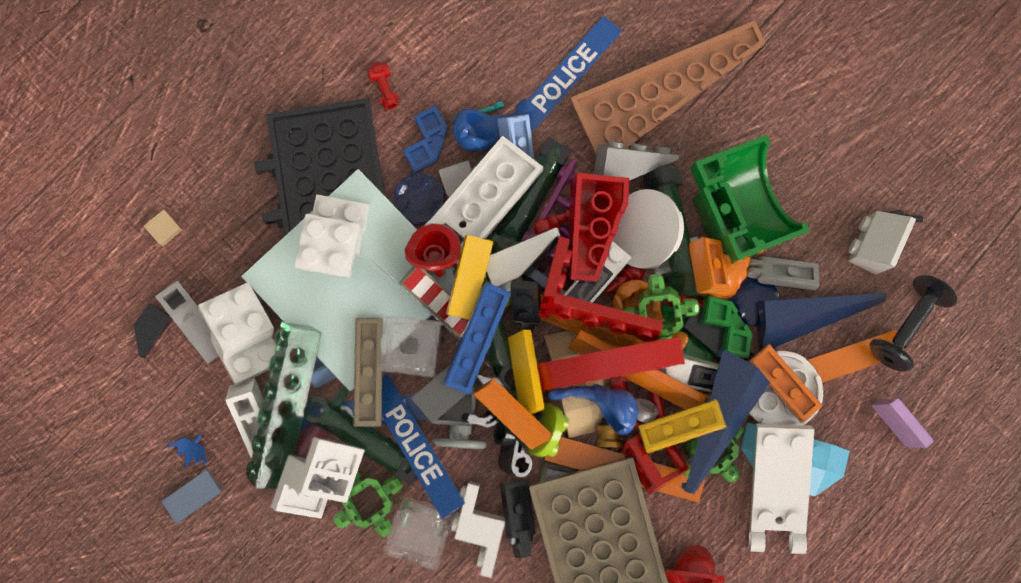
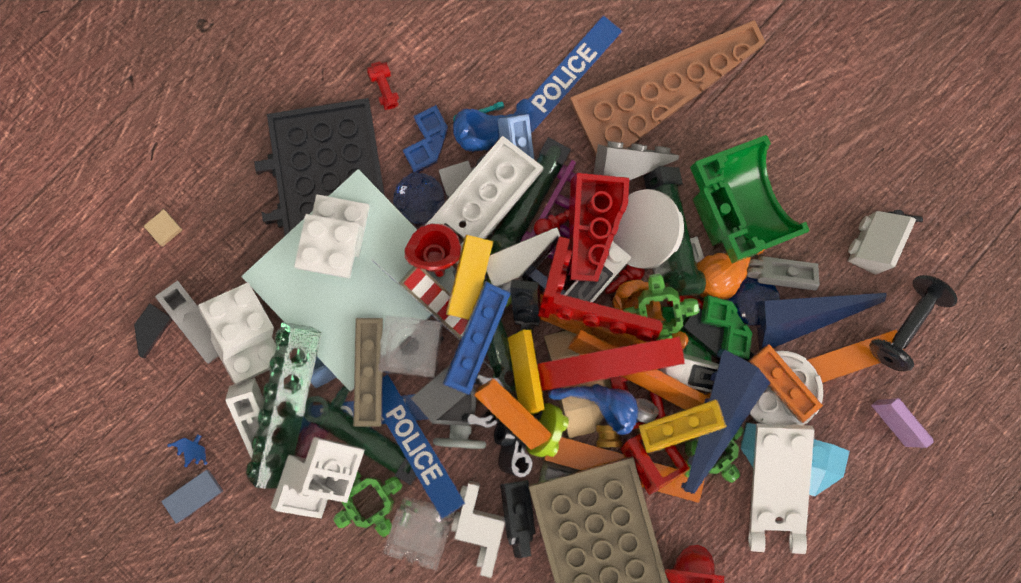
(709, 266): orange slope -> none

